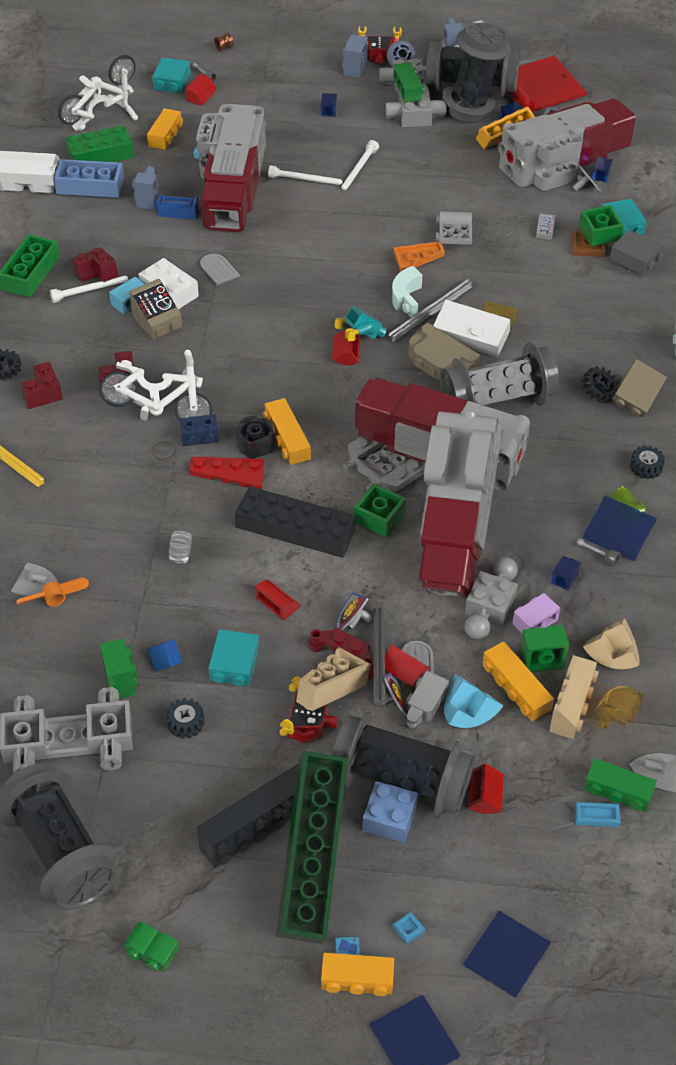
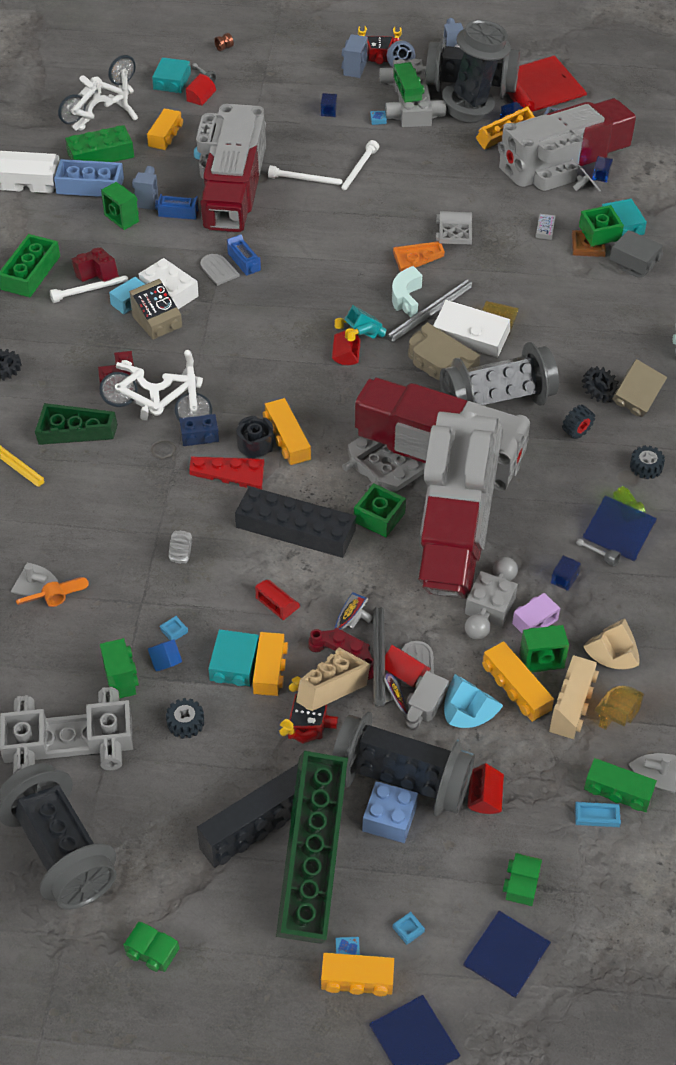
(43, 388): dark red brick -> none
(74, 424): none -> dark green wedge
(120, 205): none -> green brick
(173, 628): none -> dark azure tile
(243, 255): none -> blue window
(269, 664): none -> light orange brick
(378, 117): none -> dark azure tile
(523, 879): none -> green brick
(578, 421): none -> black wheel

